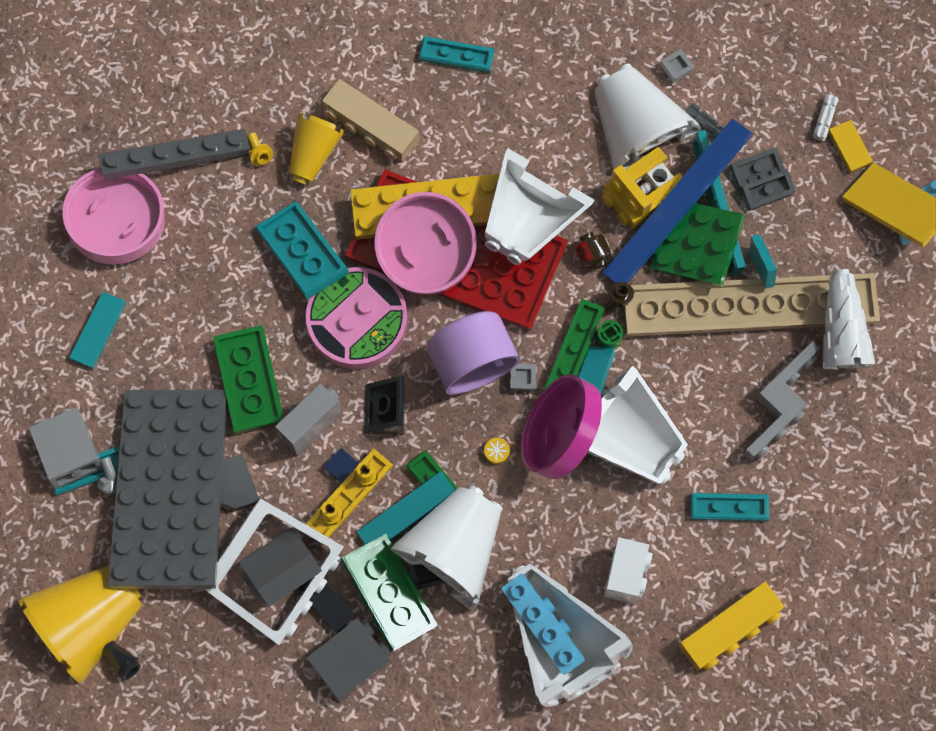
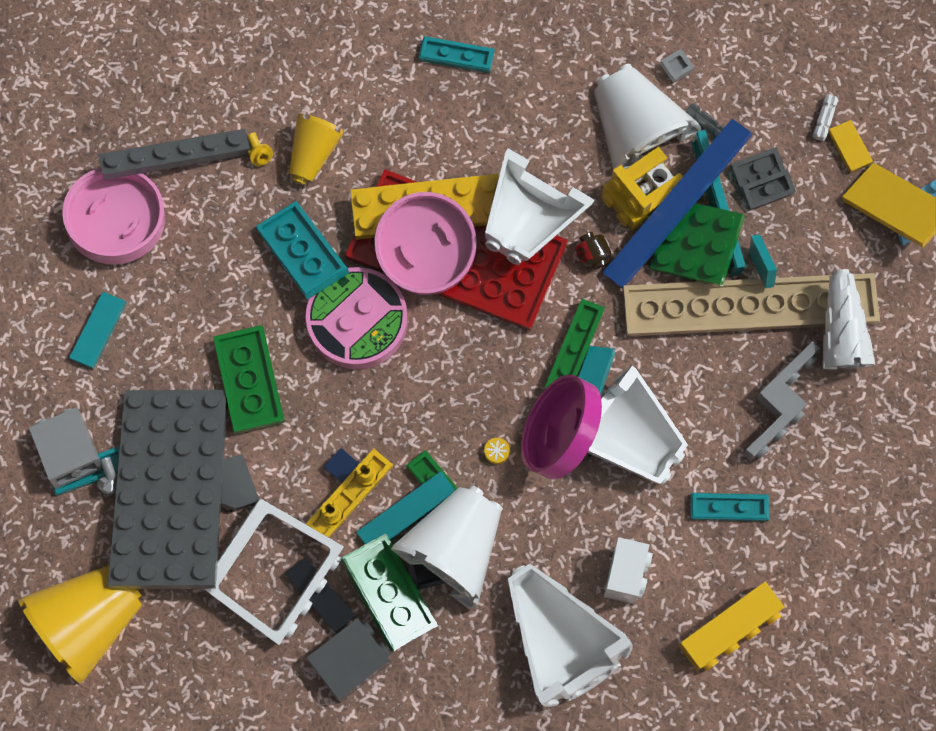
(122, 661): black cone -> none
(279, 568): dark grey brick -> none
(309, 419): light grey brick -> none
(370, 120): tan brick -> none
(385, 406): black slope -> none
(472, 352): lavender piece -> none
(523, 377): light grey plate -> none
(543, 623): medium azure bracket -> none
(609, 339): green wheel -> none
(620, 294): dark brown plate -> none

